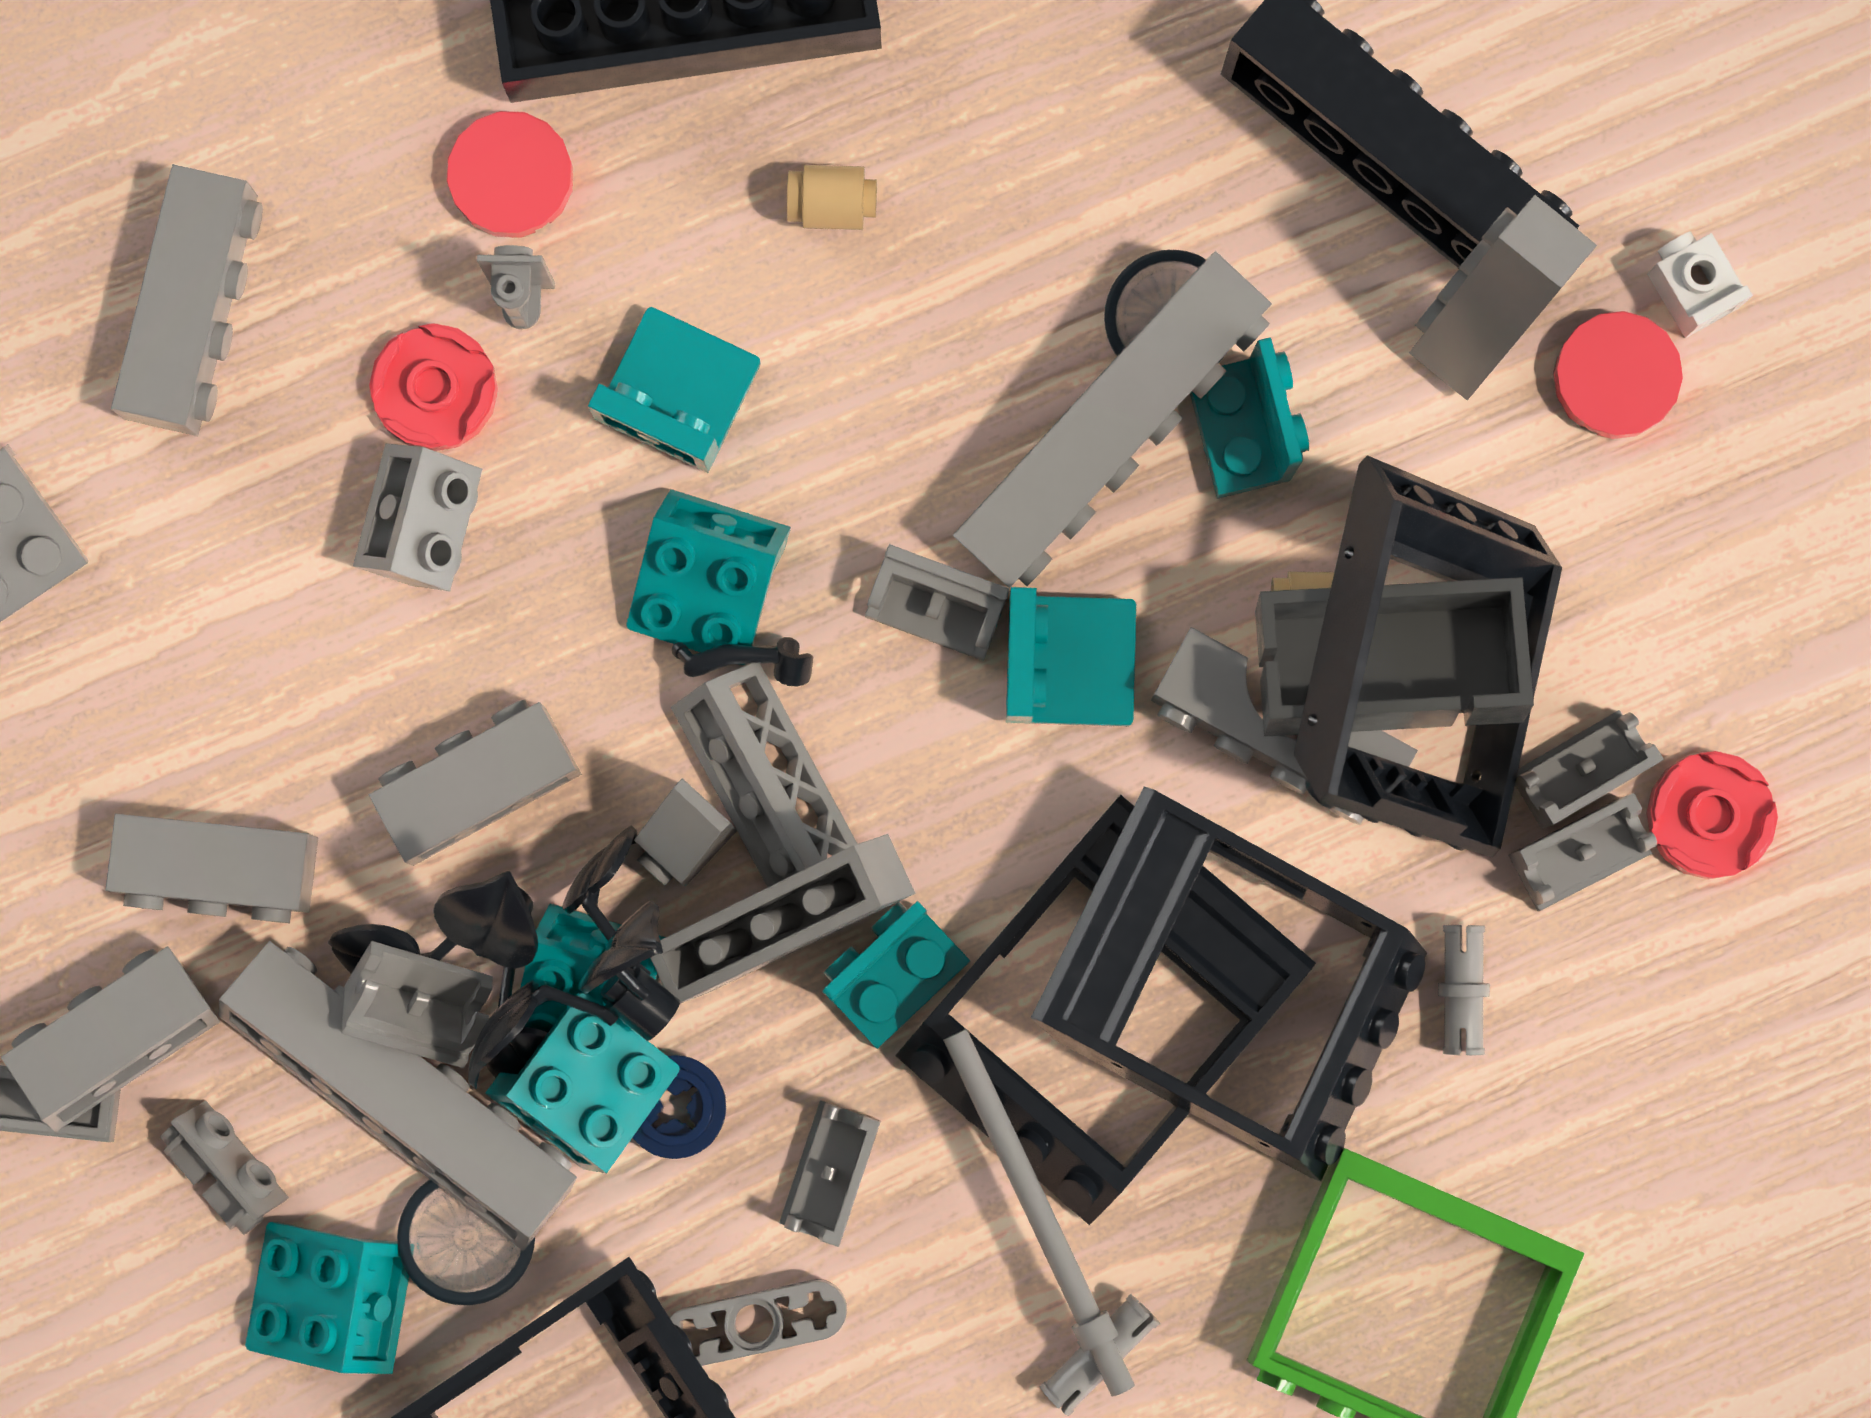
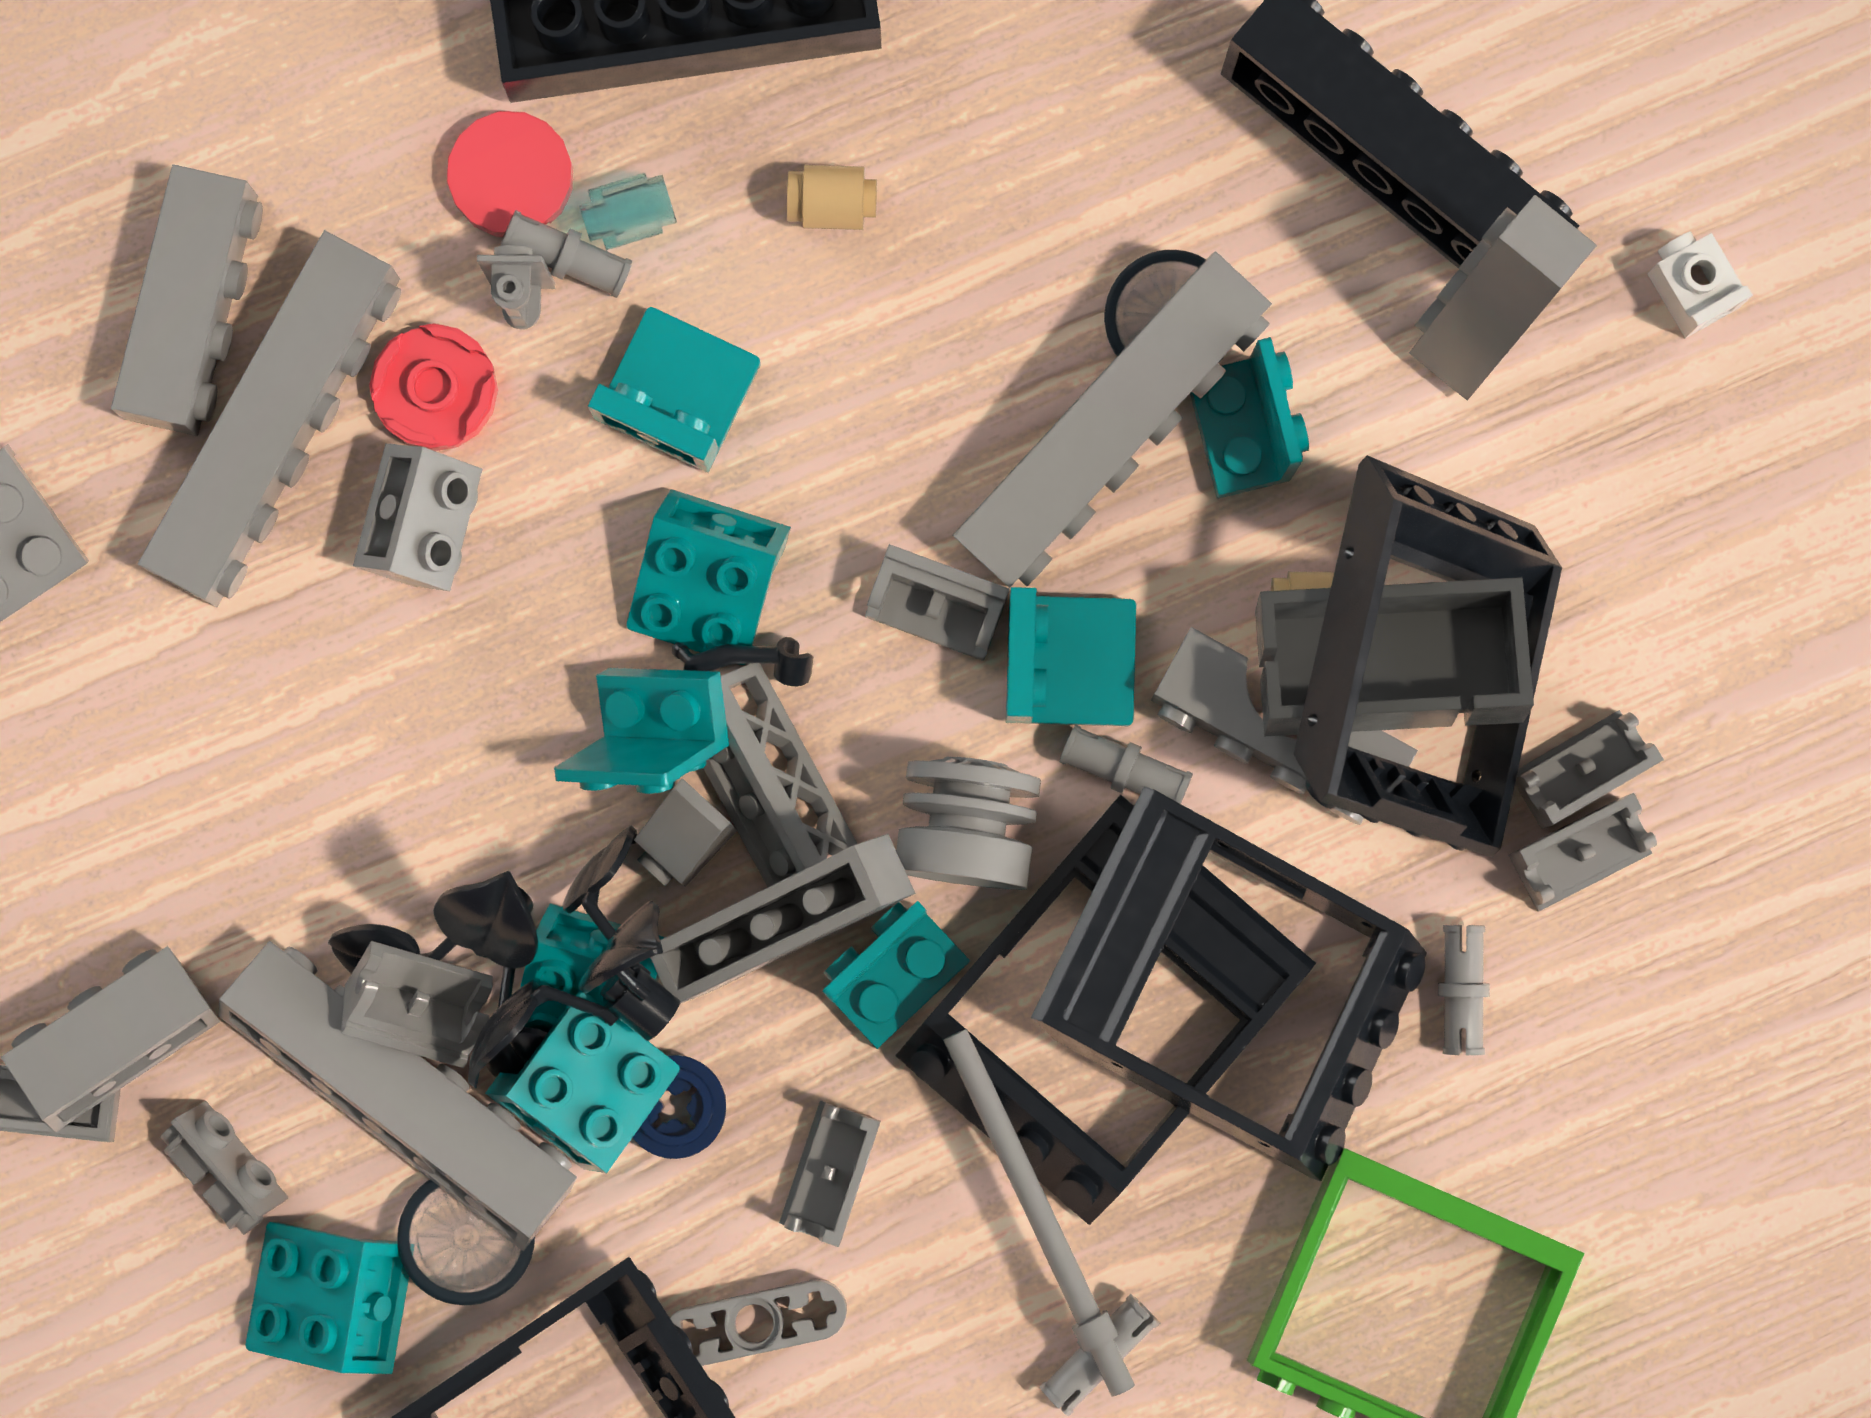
(211, 867): light grey brick -> none
(271, 420): none -> light grey brick
(473, 781): light grey brick -> none
(569, 254): none -> light grey pin
(628, 210): none -> clear light blue brick
(653, 728): none -> teal bracket
(968, 823): none -> light grey wheel
(1123, 765): none -> light grey pin
(1618, 375): coral tile -> none
(1712, 815): coral tile -> none

